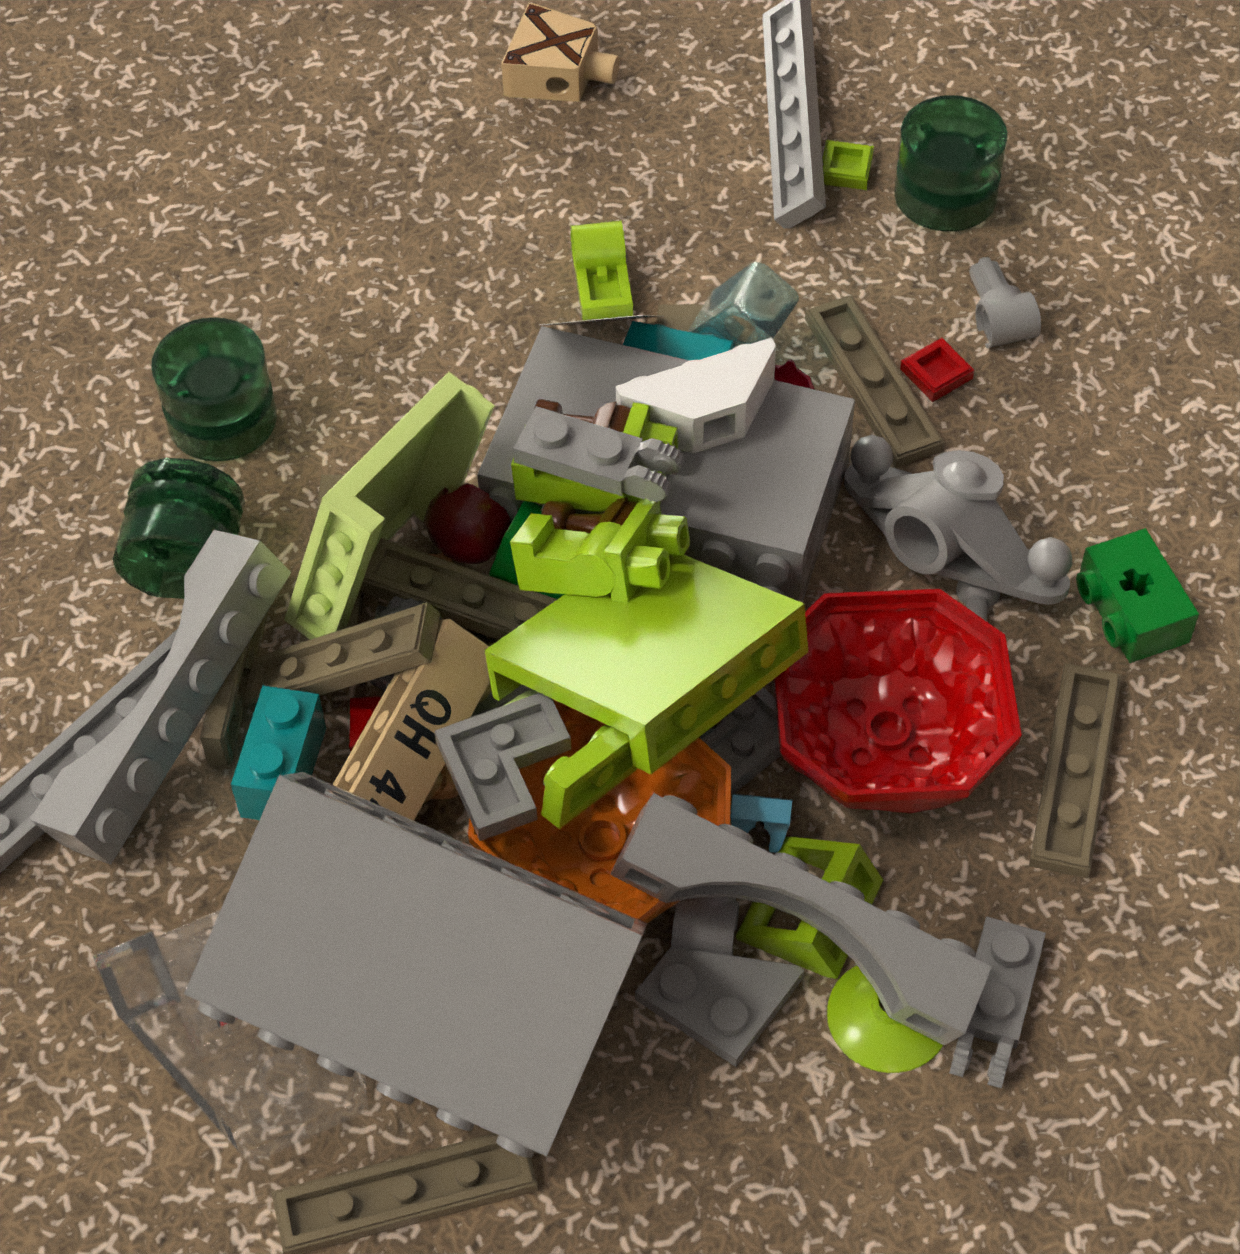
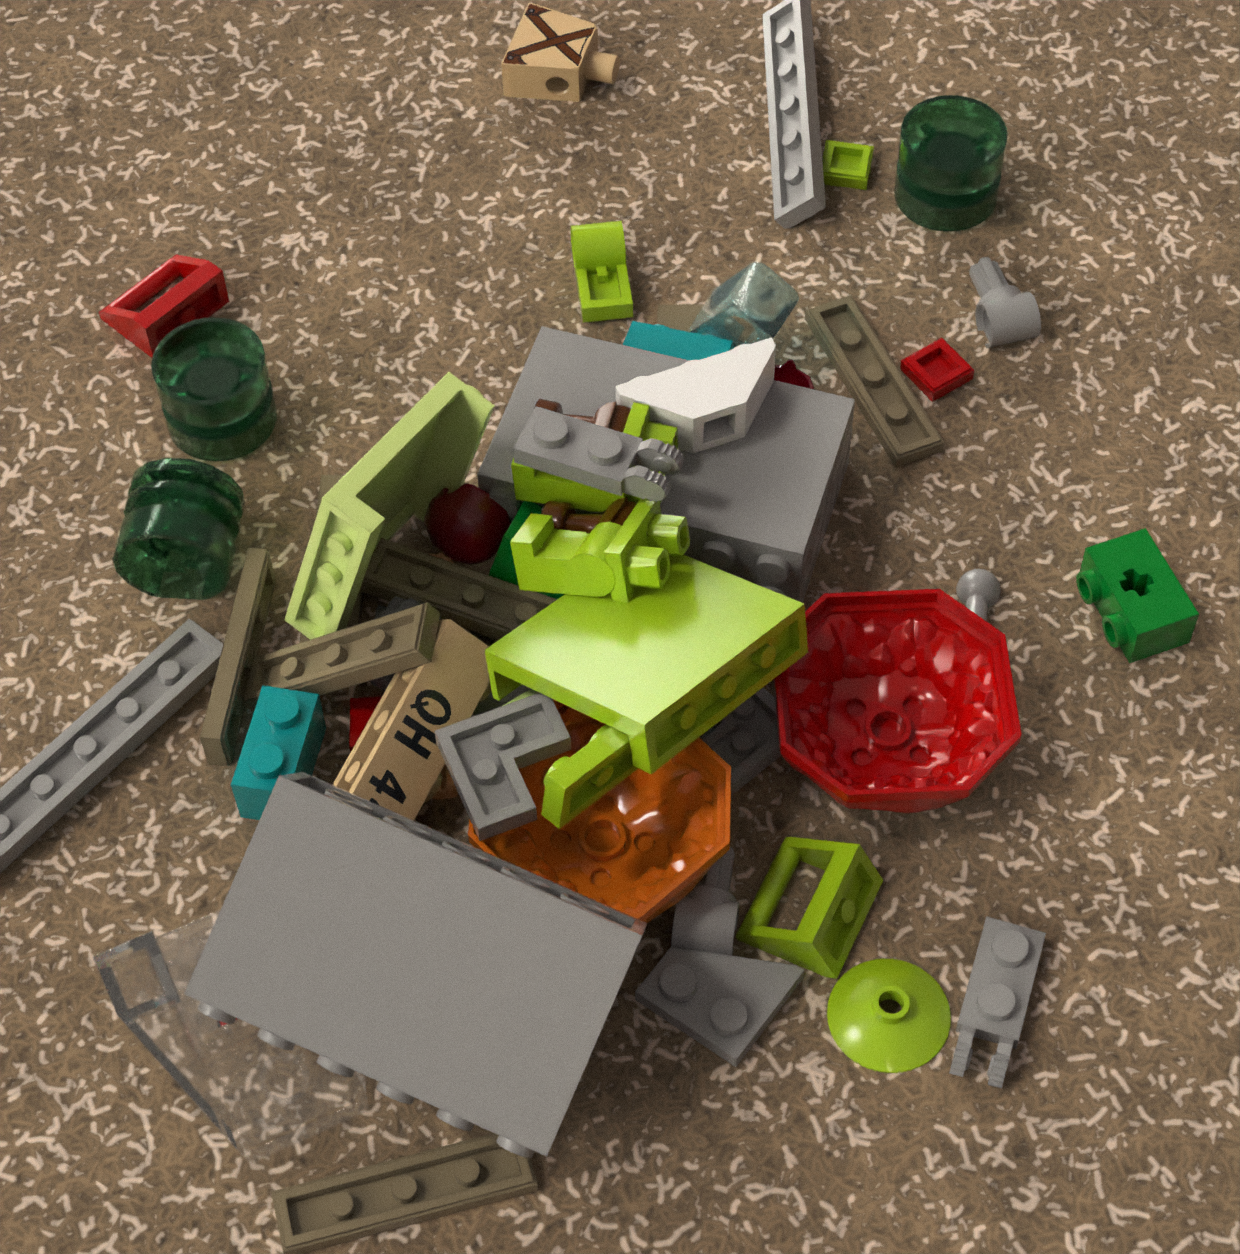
(109, 787): light grey arch -> none
(194, 298): none -> red tile
(604, 320): black sticker -> none
(773, 812): medium azure tile -> none
(917, 977): light grey arch -> none
(953, 524): light grey piece -> none
(1075, 771): dark tan tile -> none

